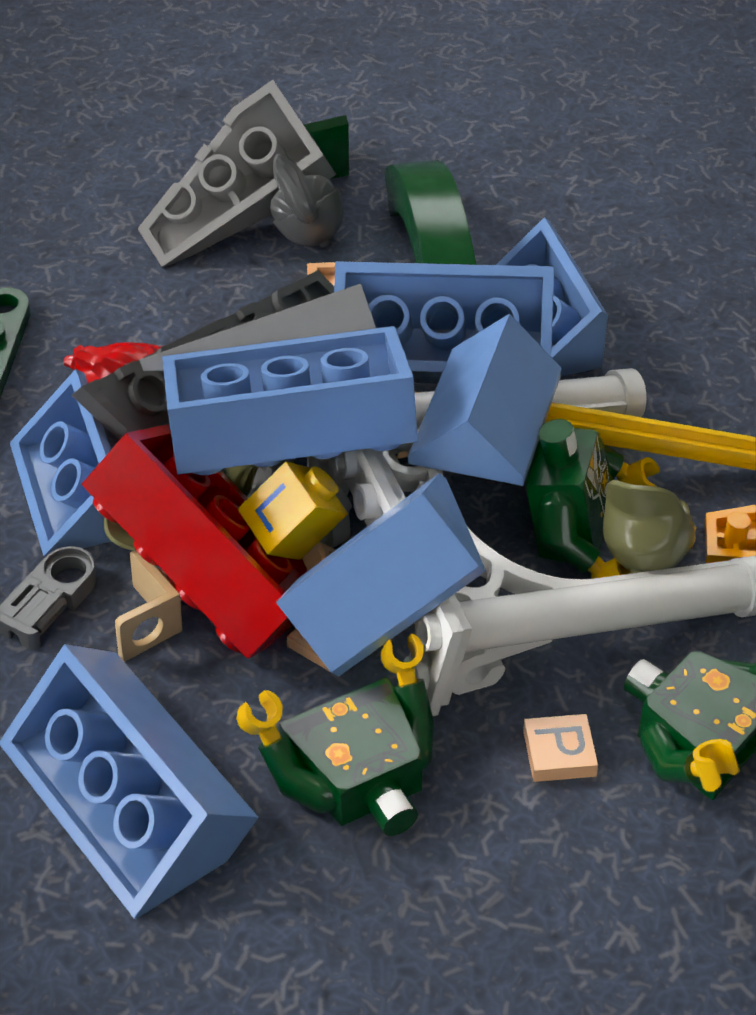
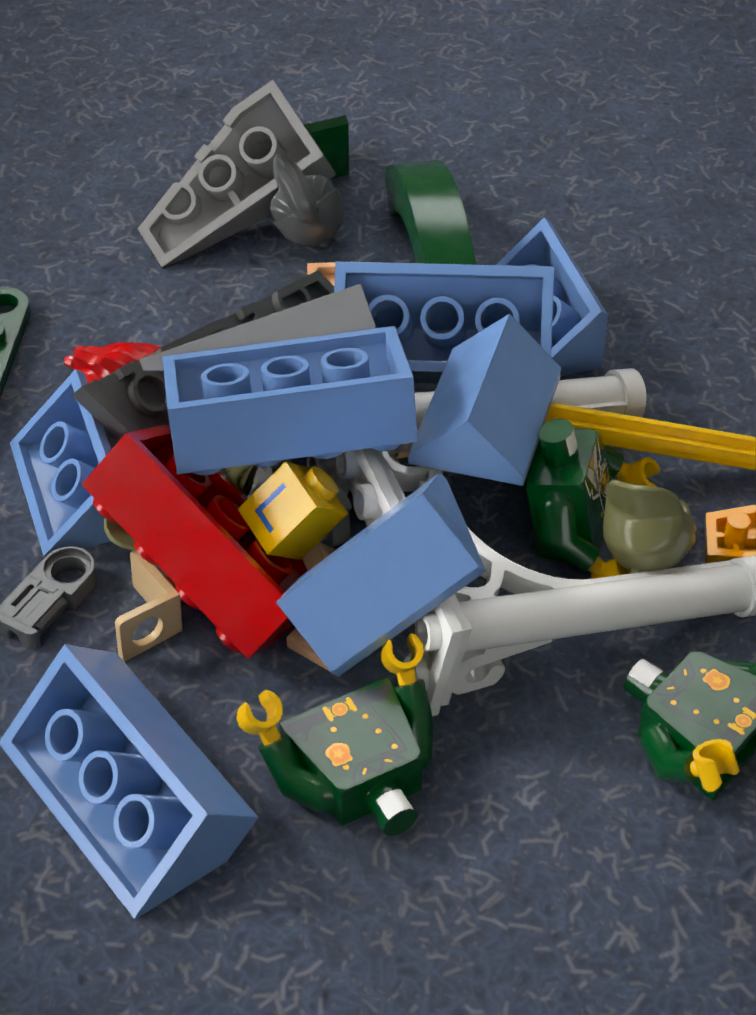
(560, 747): light nougat tile -> none

